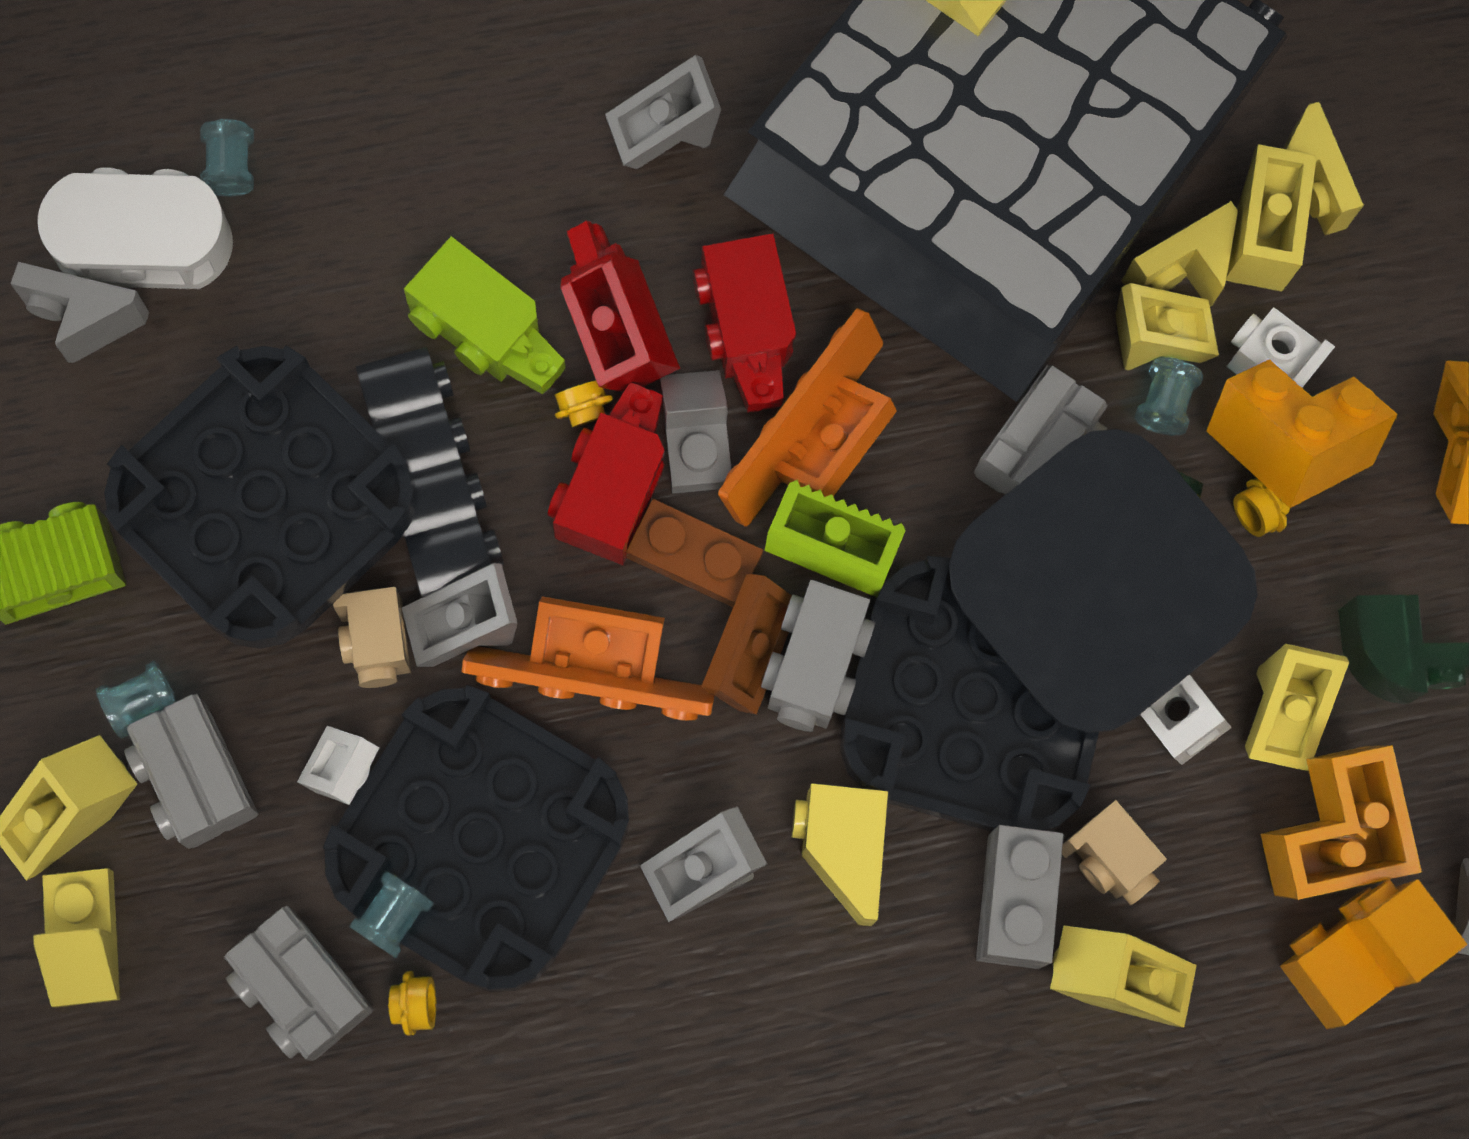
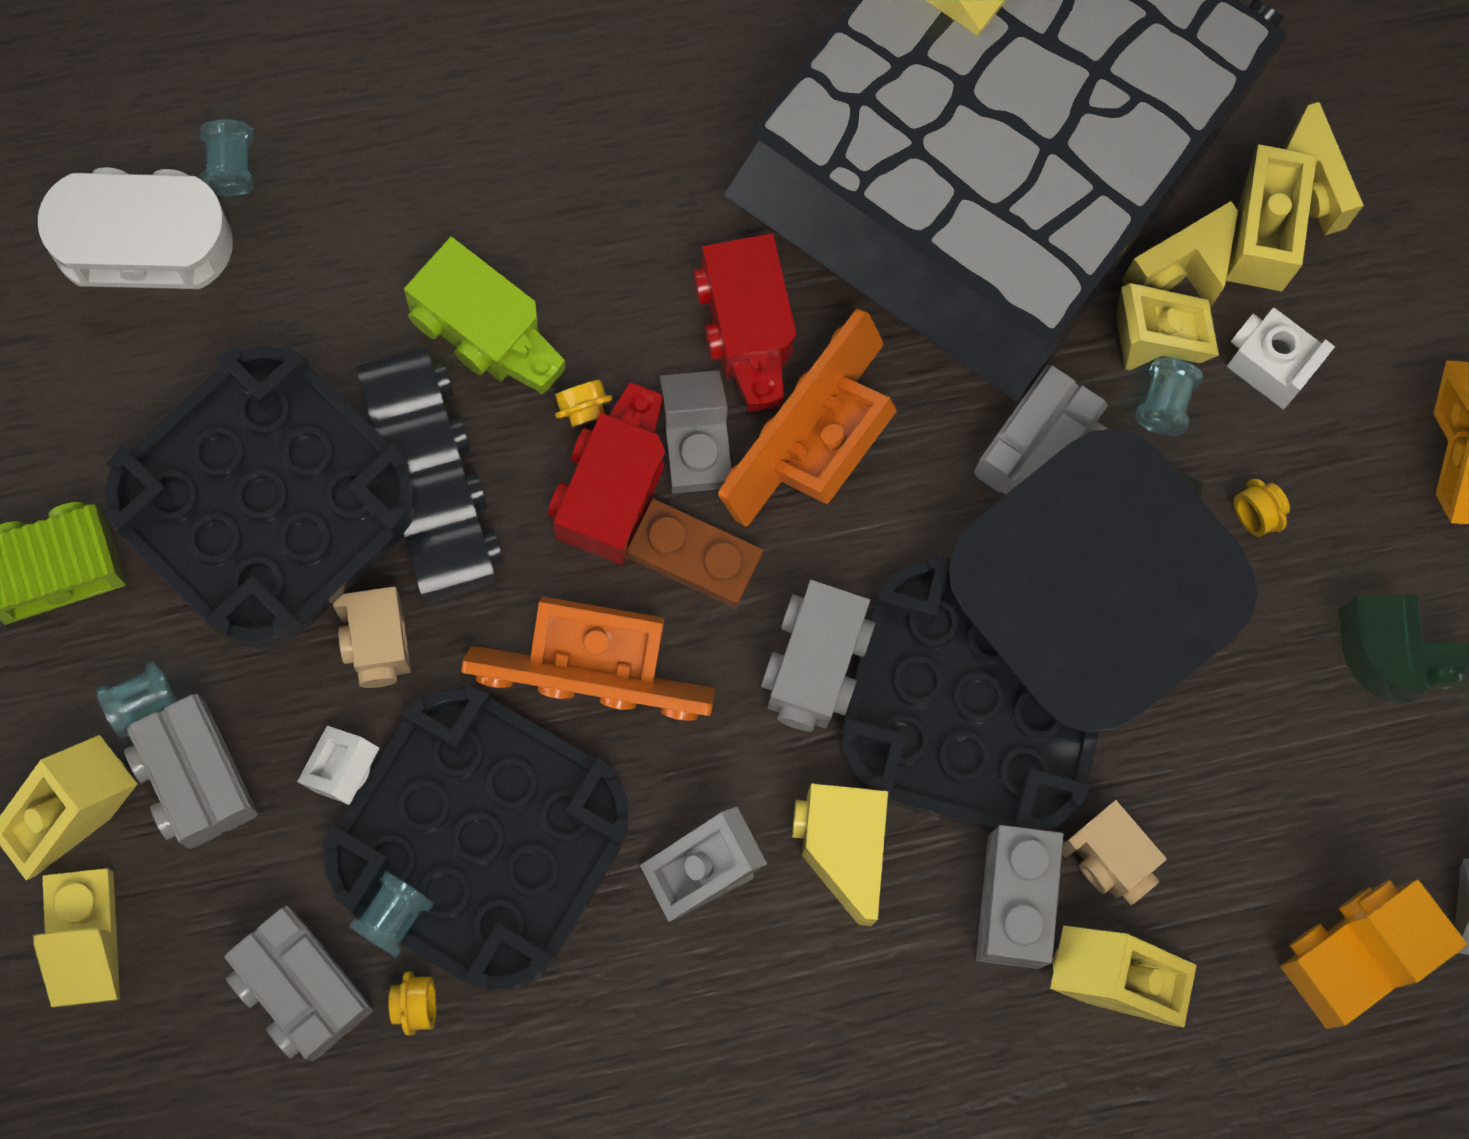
(90, 309): light grey slope -> none
(461, 617): light grey slope -> none
(615, 313): red hinge -> none
(665, 113): light grey slope -> none
(748, 643): dark orange plate -> none
(834, 538): lime brick -> none
(1195, 731): white brick -> none
(1295, 704): light yellow slope -> none
(1299, 440): light orange brick -> none
(1360, 832): light orange brick -> none

